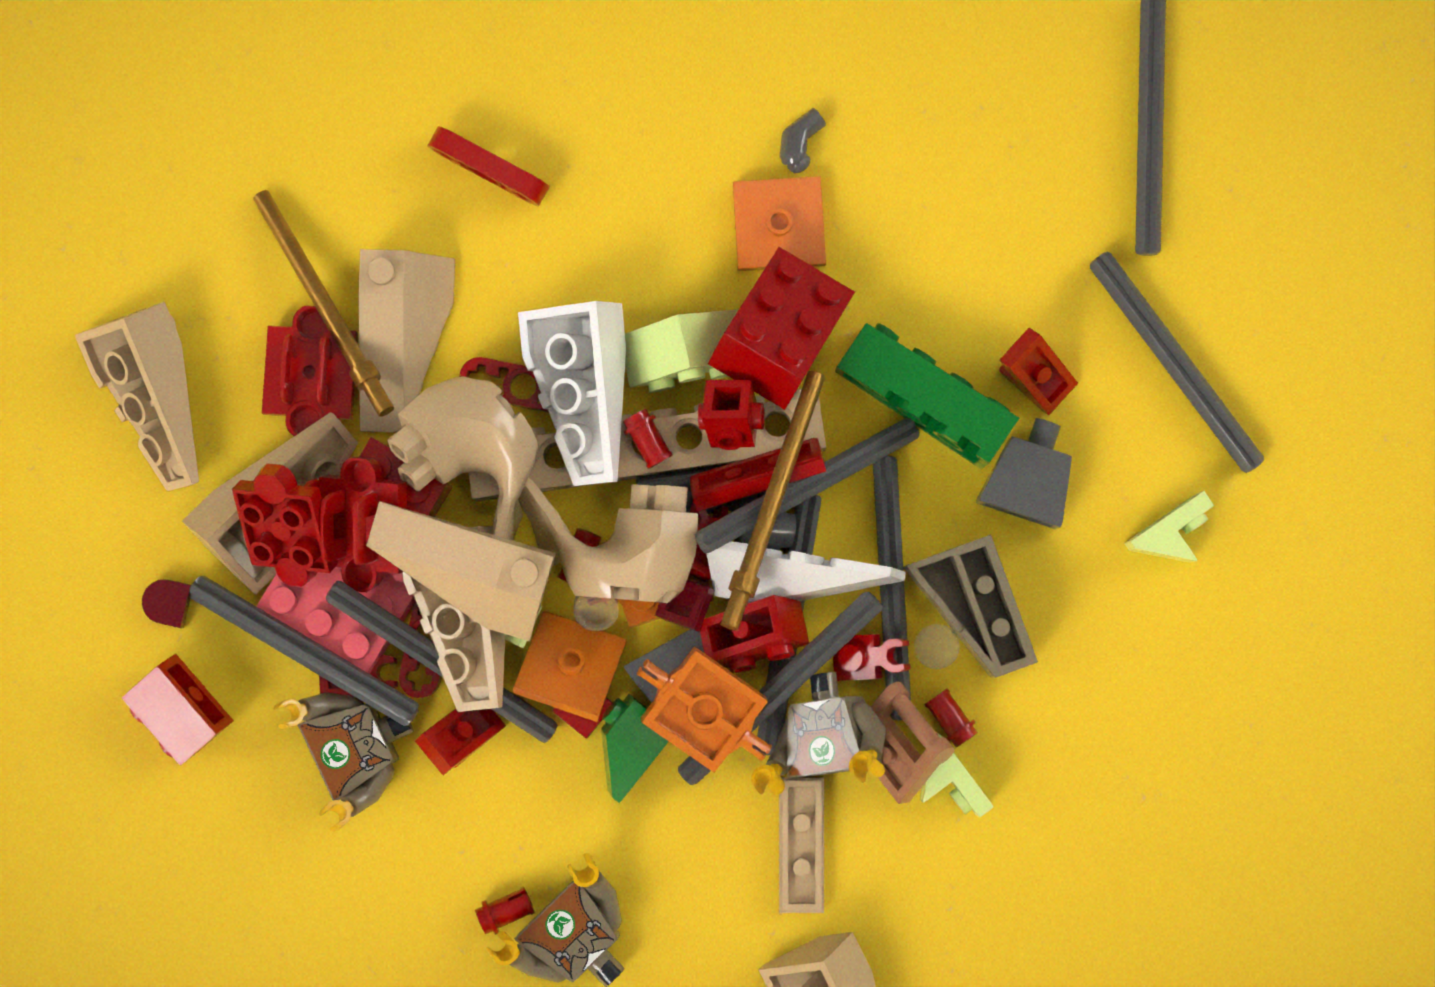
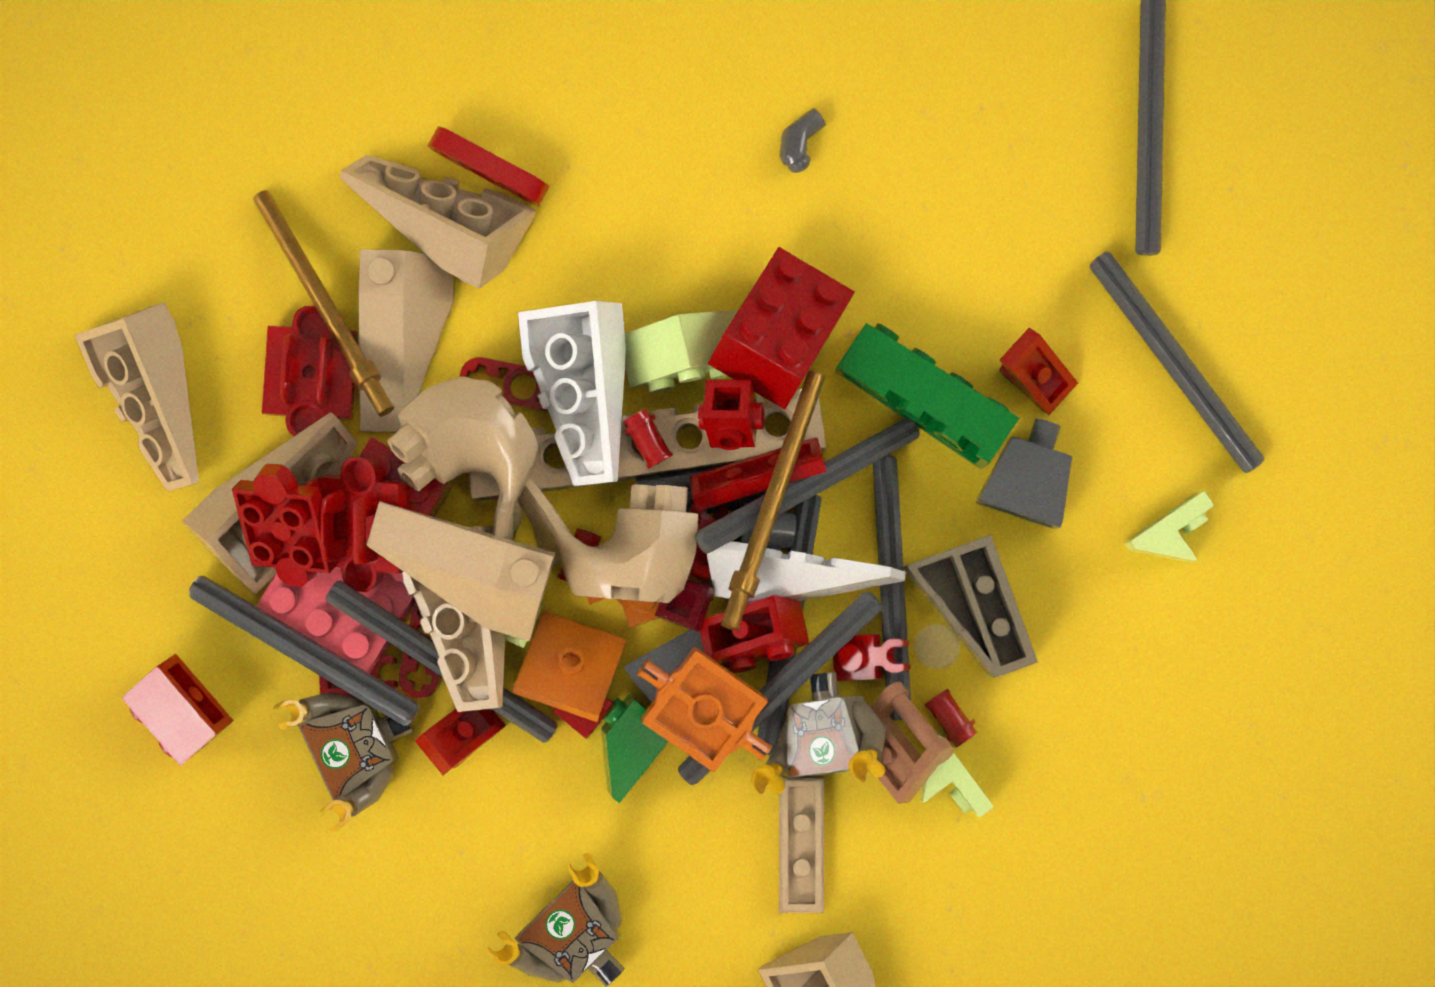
(167, 602): dark red tile -> none
(454, 227): none -> tan wedge
(504, 911): red pin -> none
(595, 612): clear tile -> none
(778, 215): orange plate -> none

